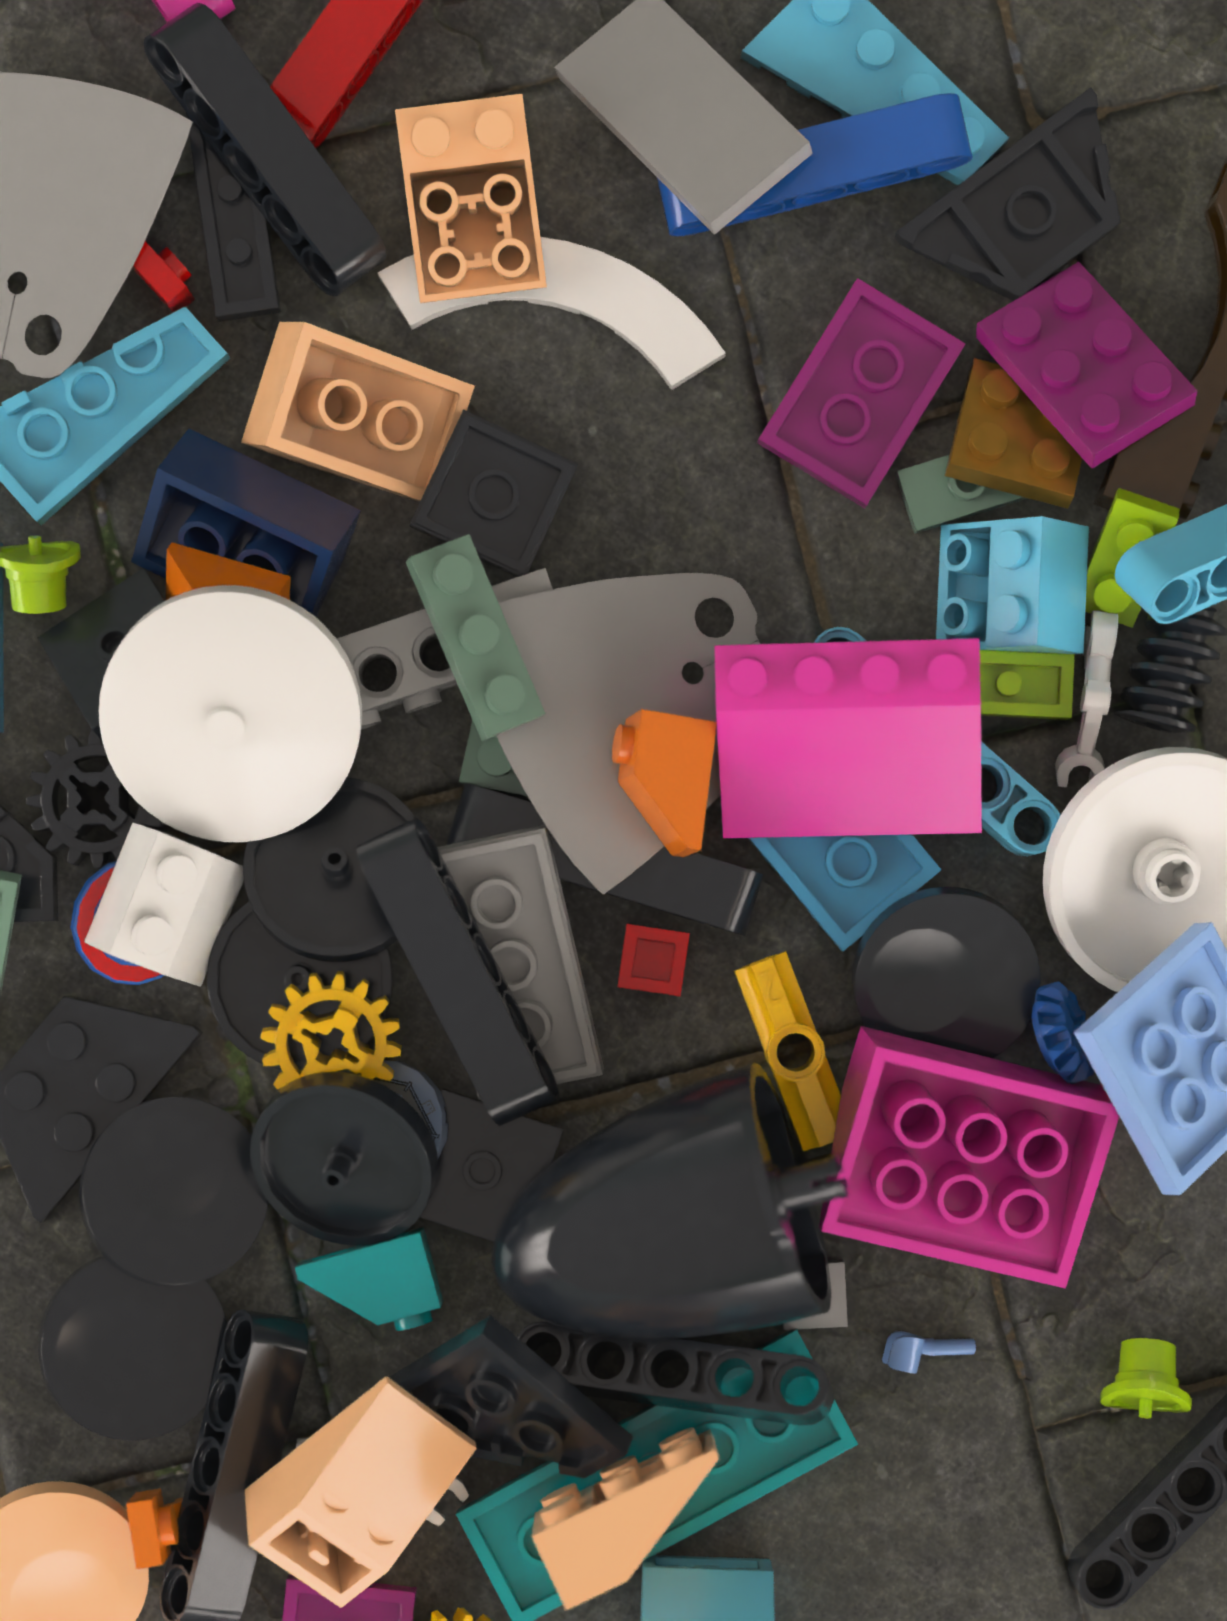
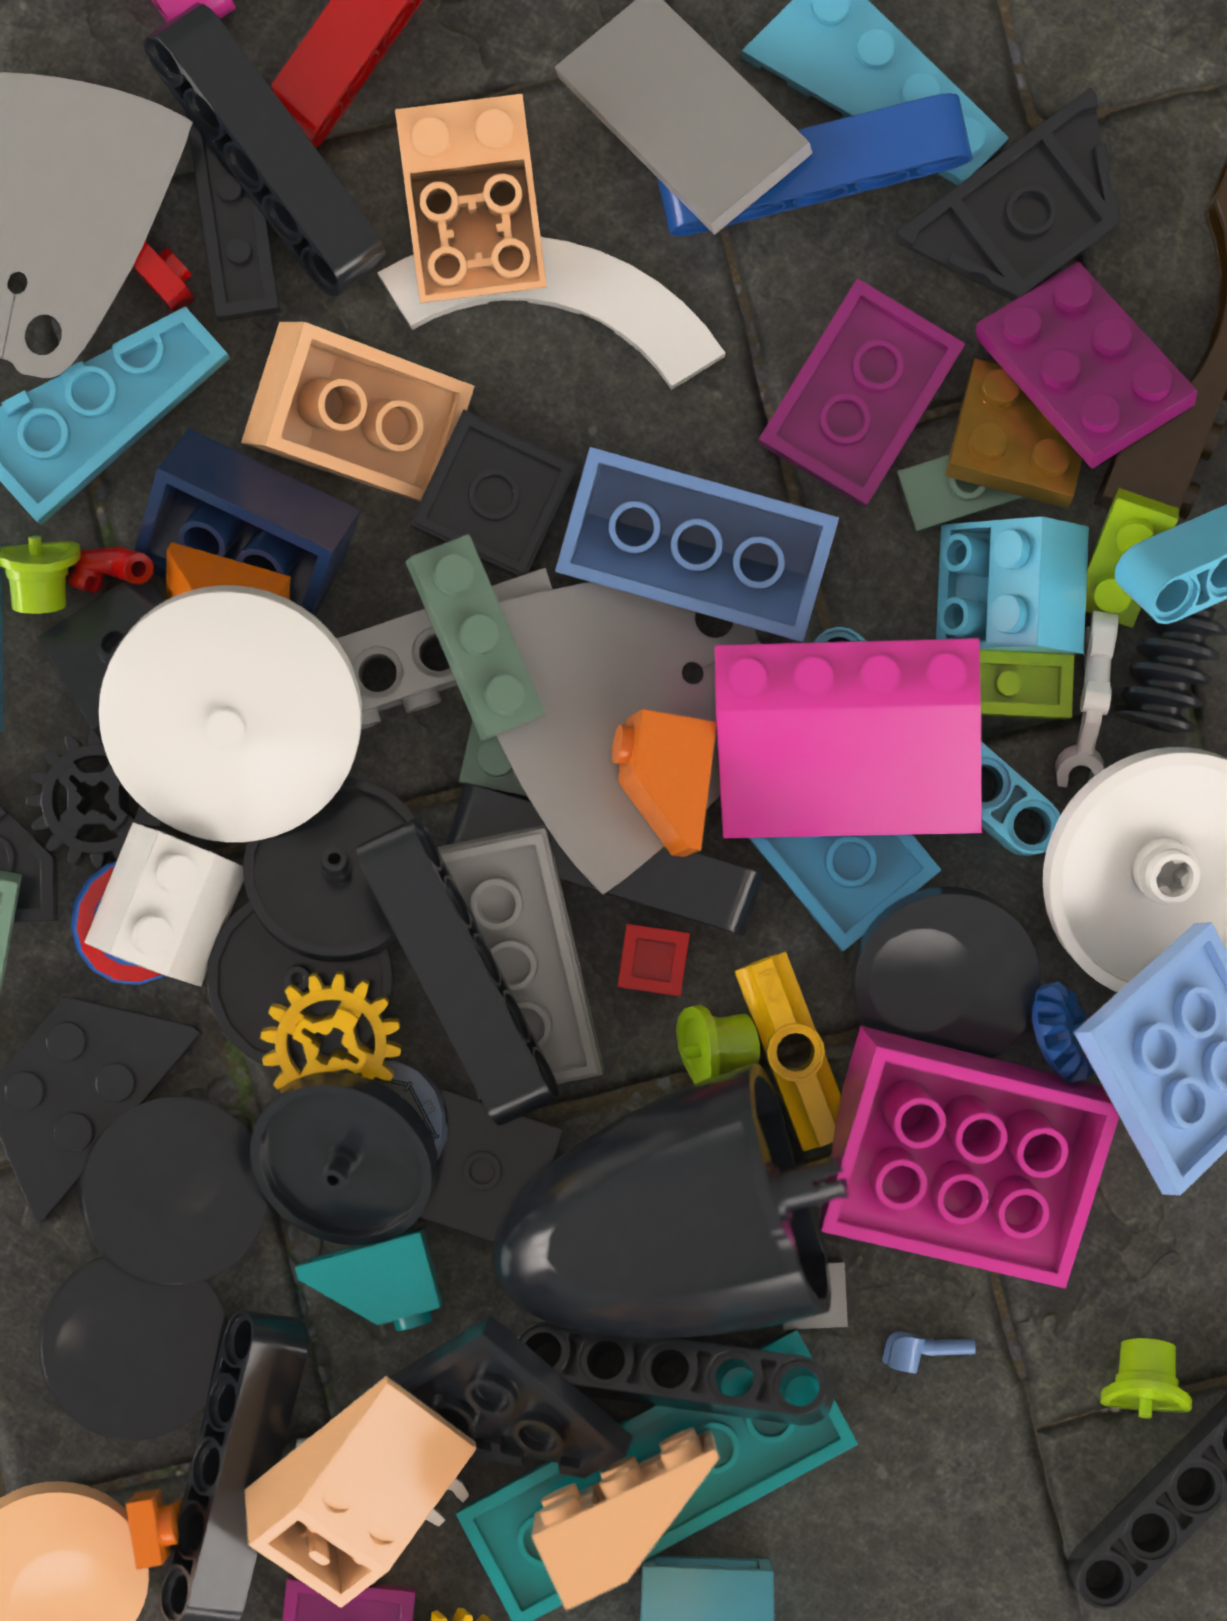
(113, 561): none -> red arm
(696, 544): none -> medium blue slope
(715, 1044): none -> lime piece

